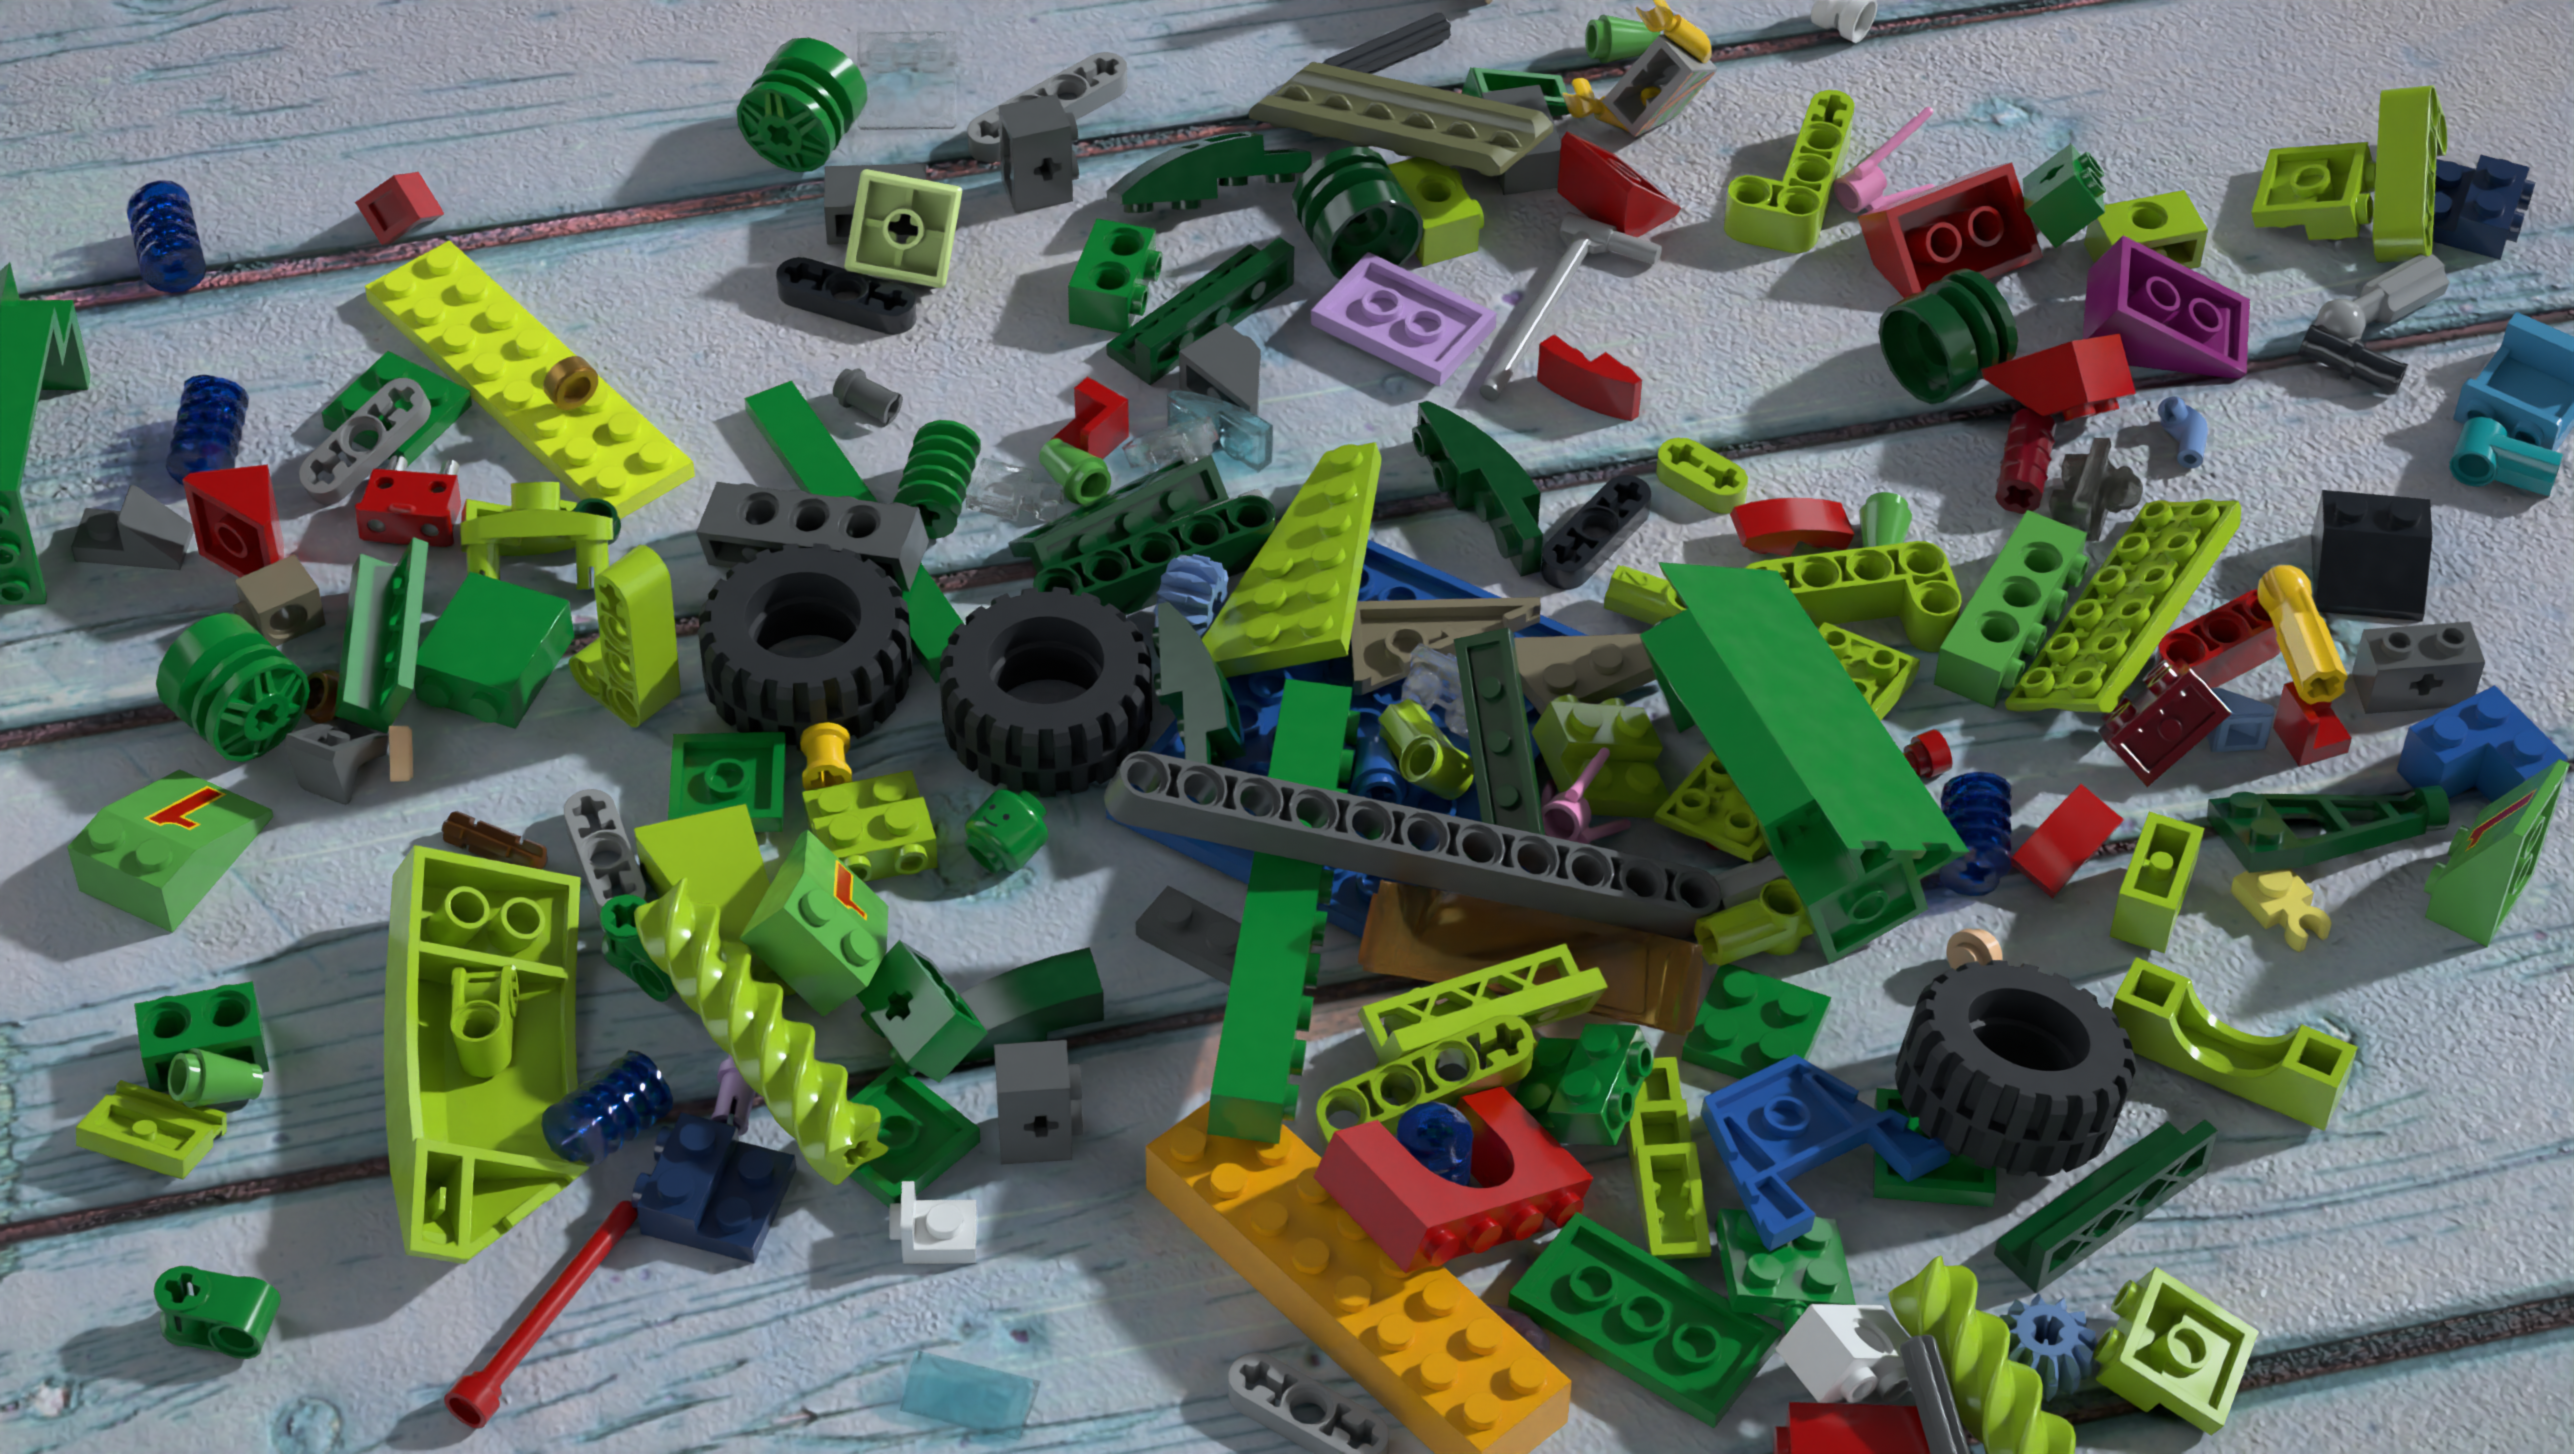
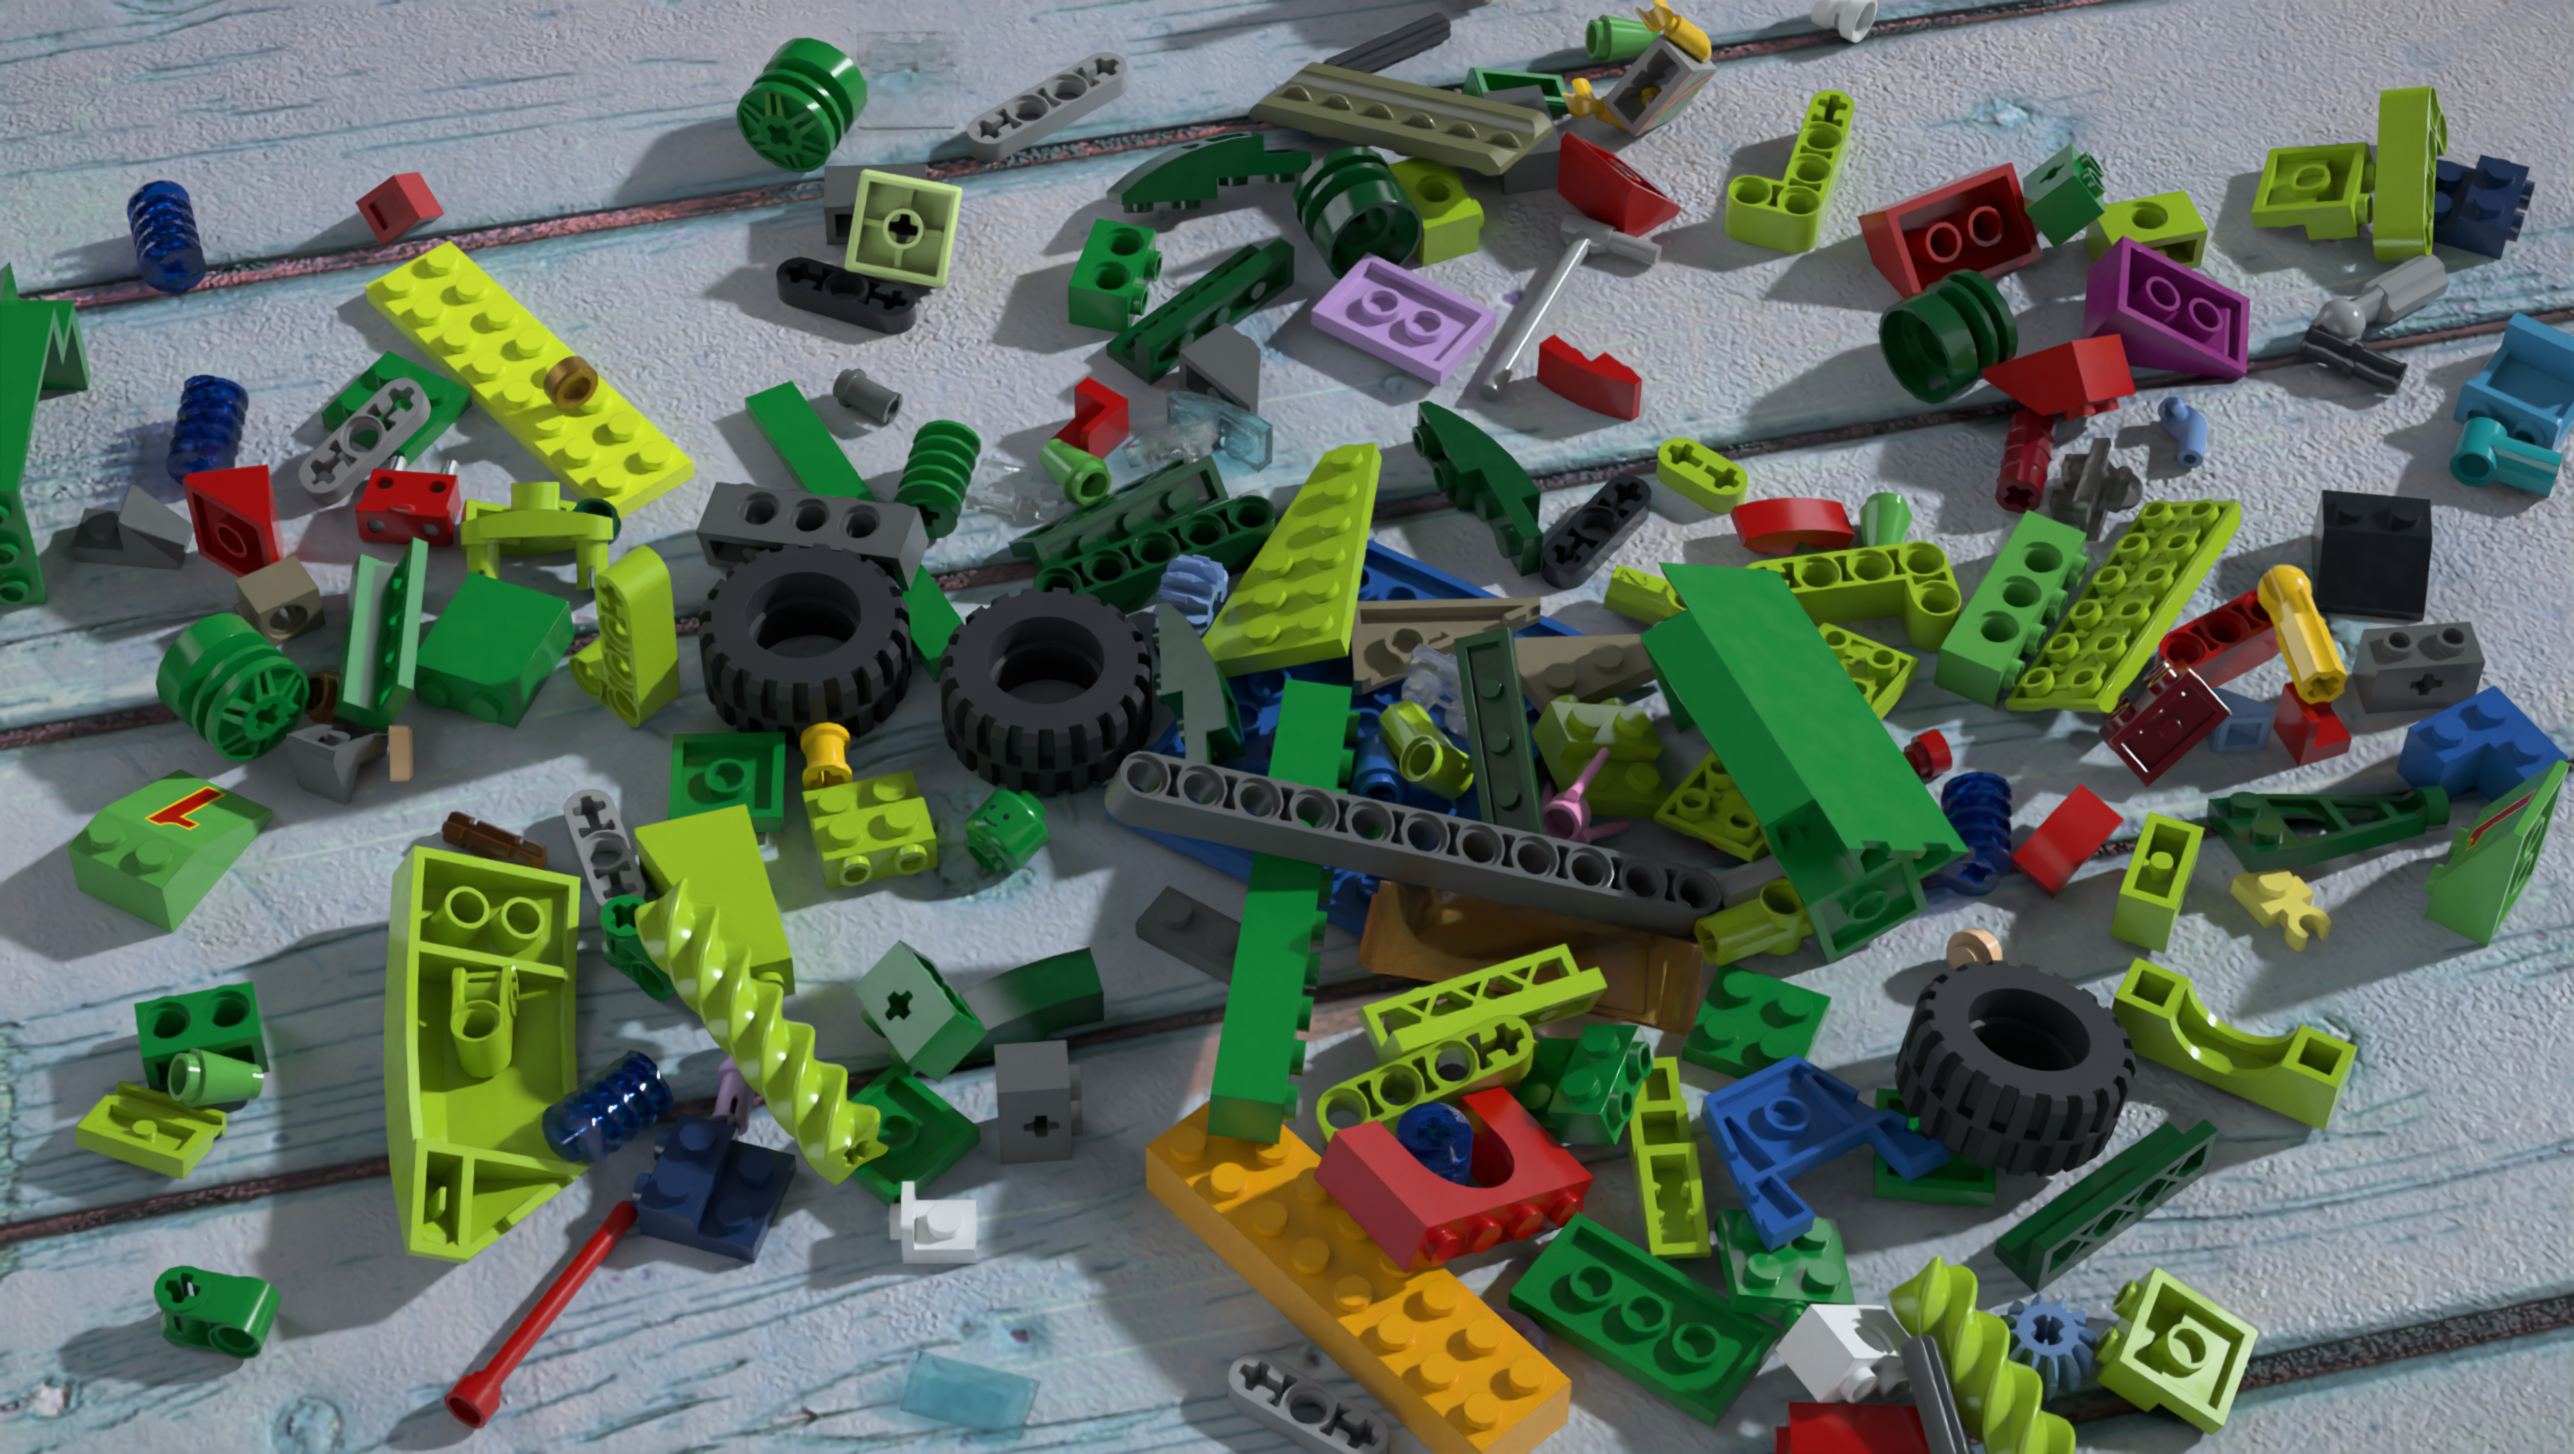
(819, 926): bright green slope -> none
(1037, 153): dark grey brick -> none
(1865, 183): bright pink plant -> none

